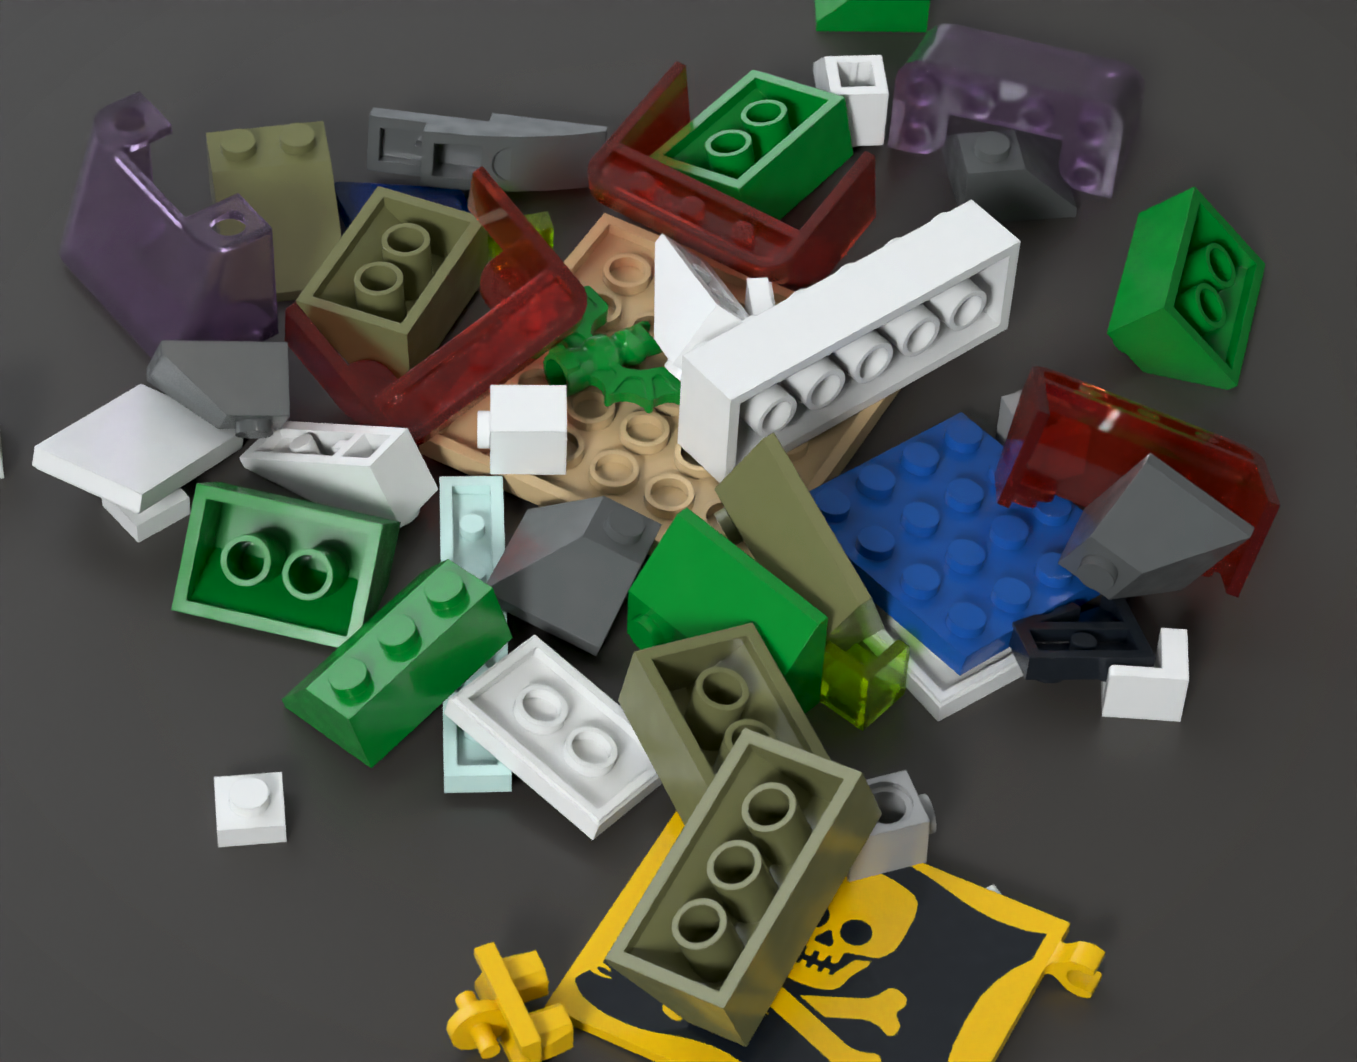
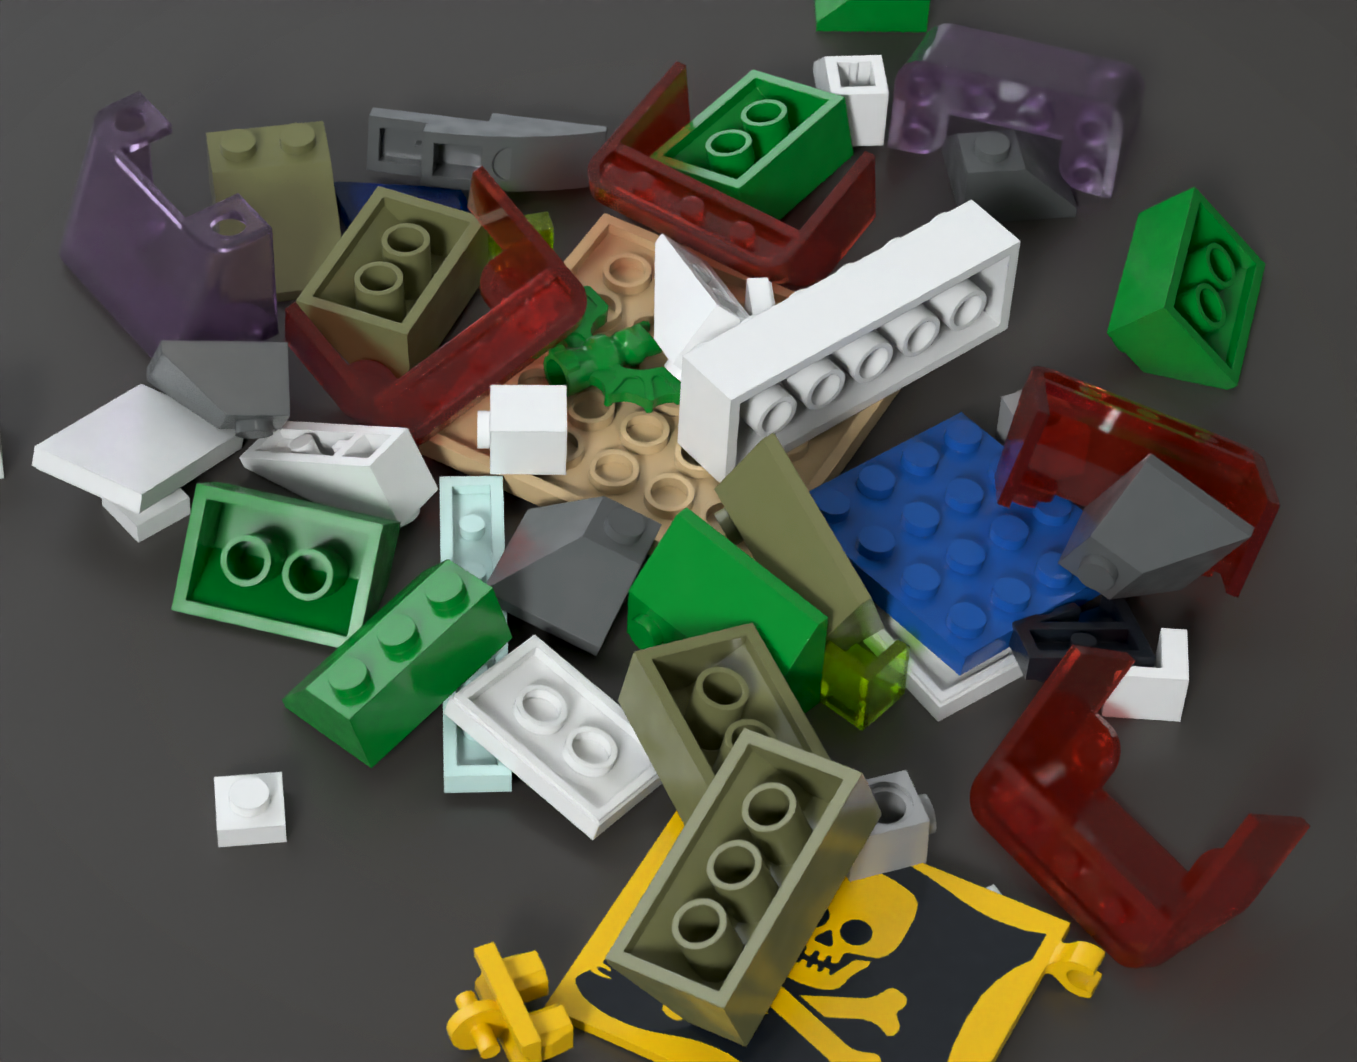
(1089, 854): none -> clear red windscreen

